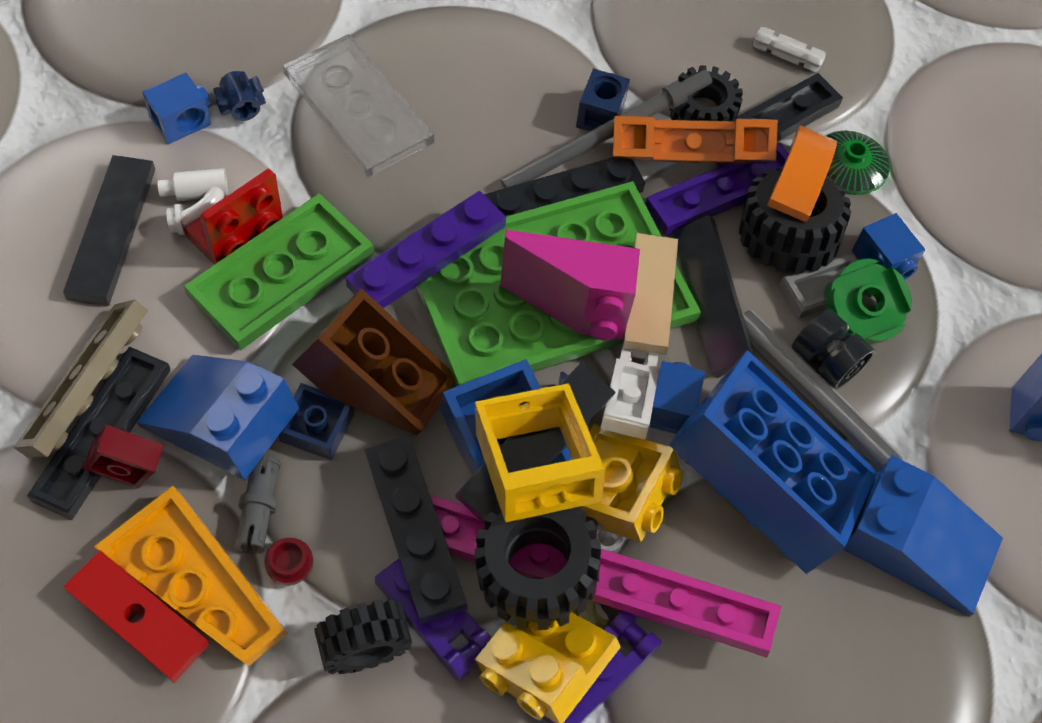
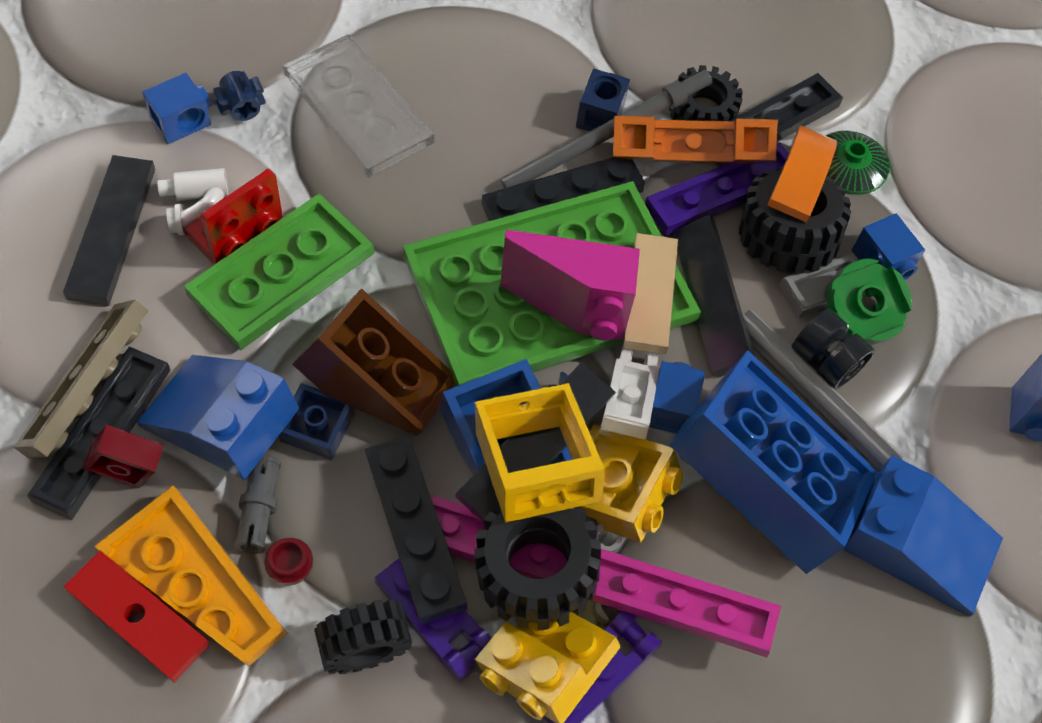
(428, 250): dark purple plate -> none
(789, 49): white axle -> none

